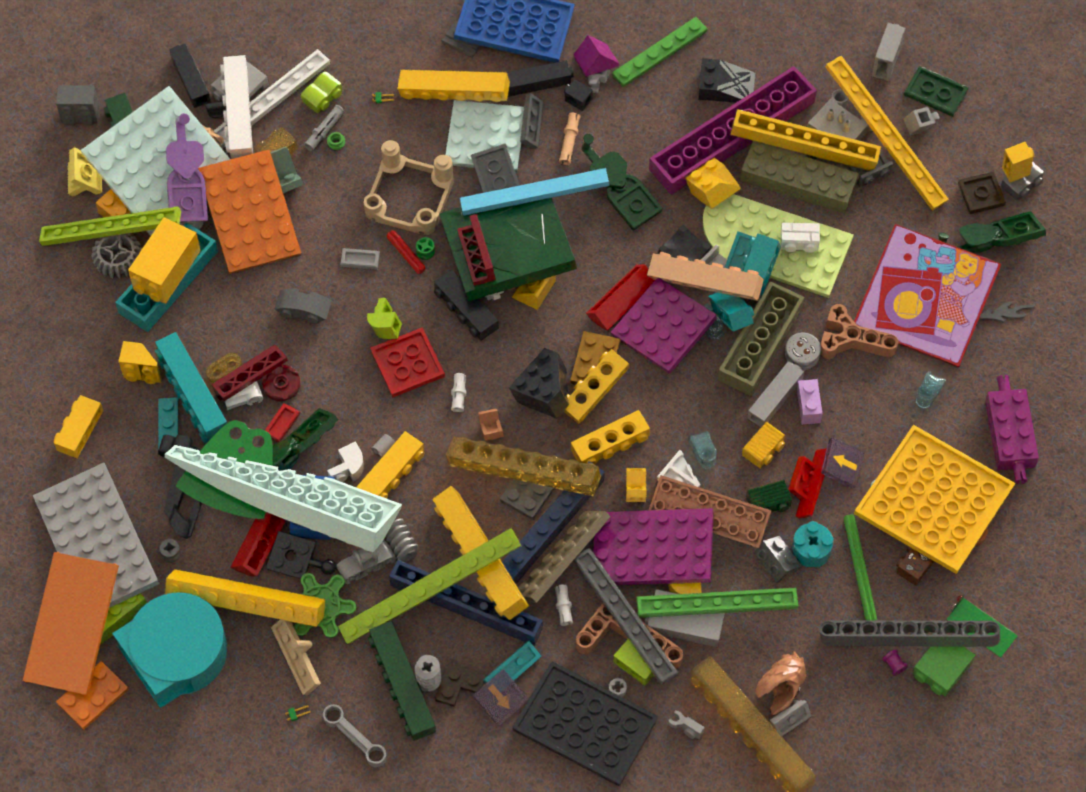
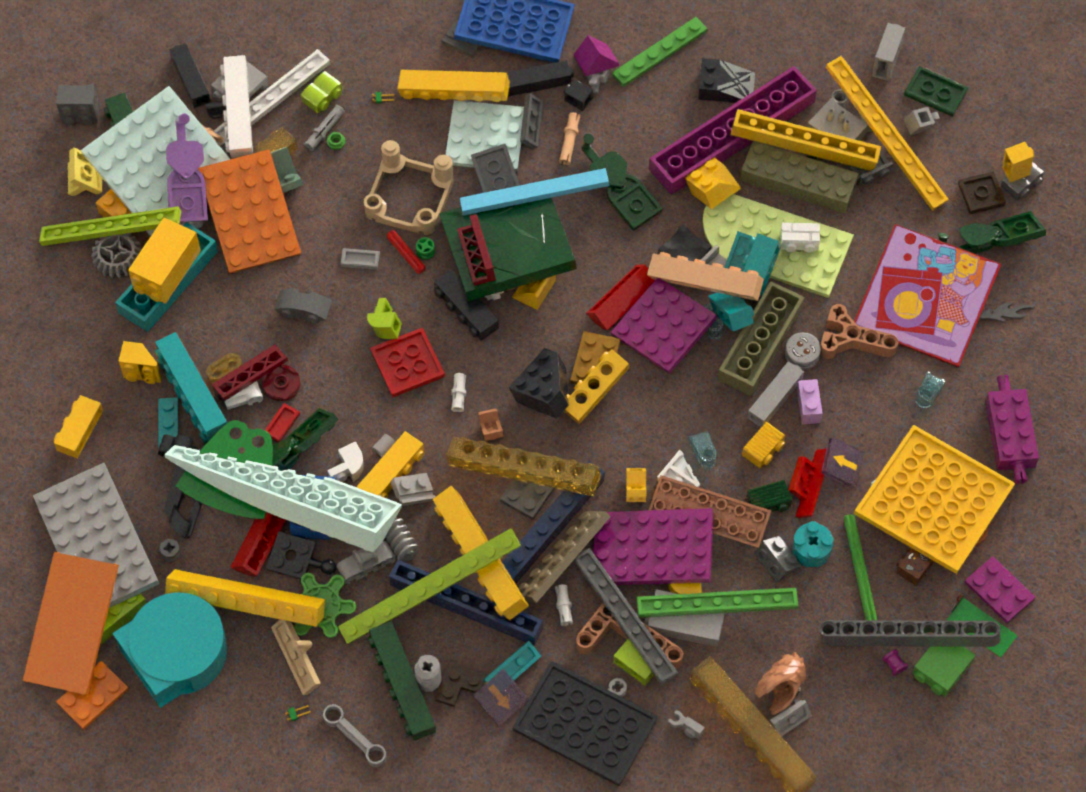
(413, 489): none -> light grey plate
(633, 422): yellow brick -> none
(999, 589): none -> magenta plate

